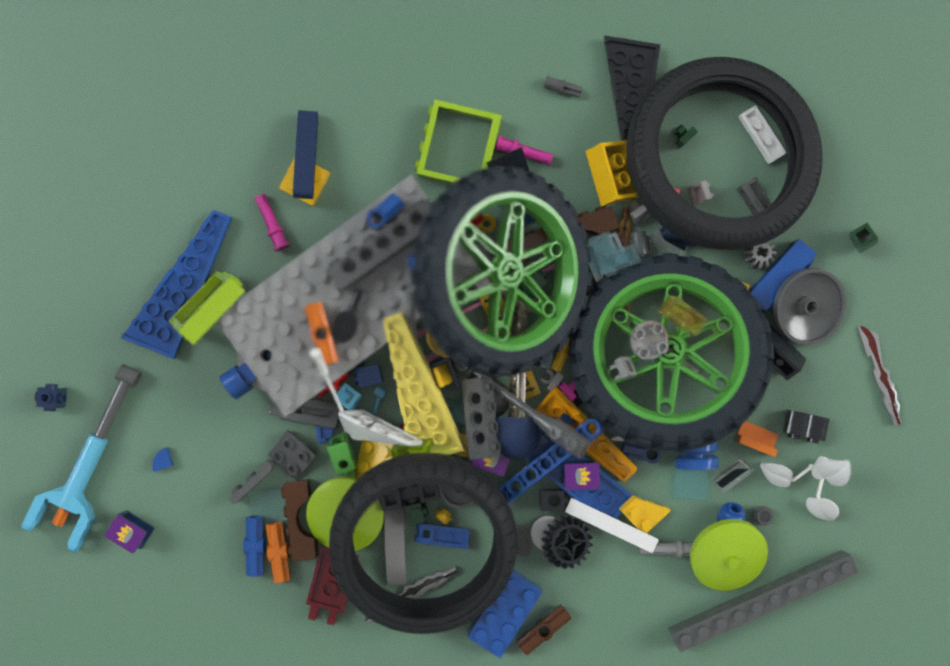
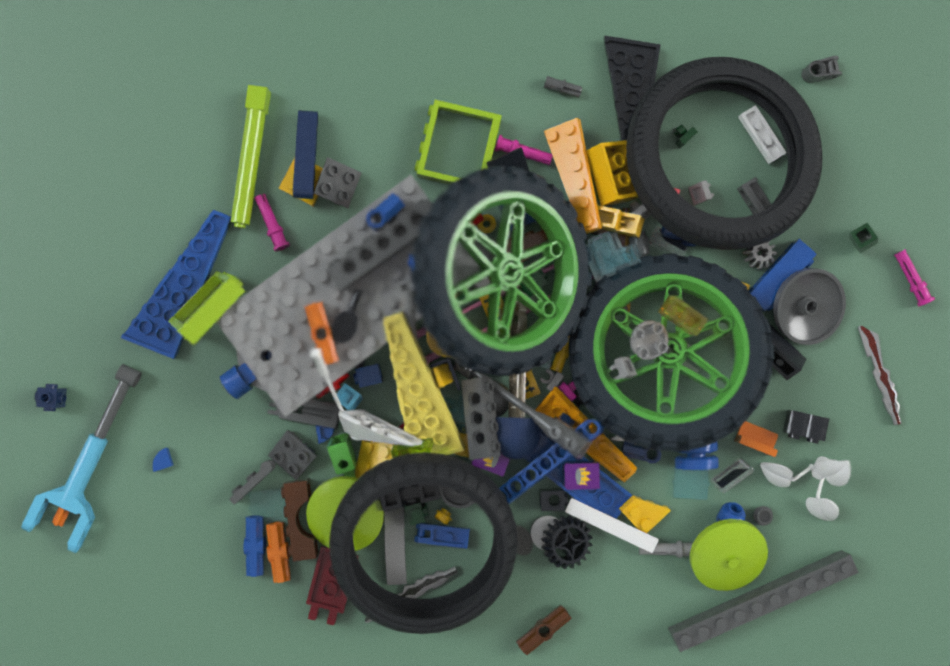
(129, 531): piece -> none
(257, 108): none -> lime brick
(337, 182): none -> dark grey hinge
(380, 392): medium azure hand -> none
(503, 619): blue brick -> none
(572, 162): none -> light orange wing
(620, 222): none -> yellow slope
(825, 70): none -> dark grey piece
(918, 286): none -> dark pink pin

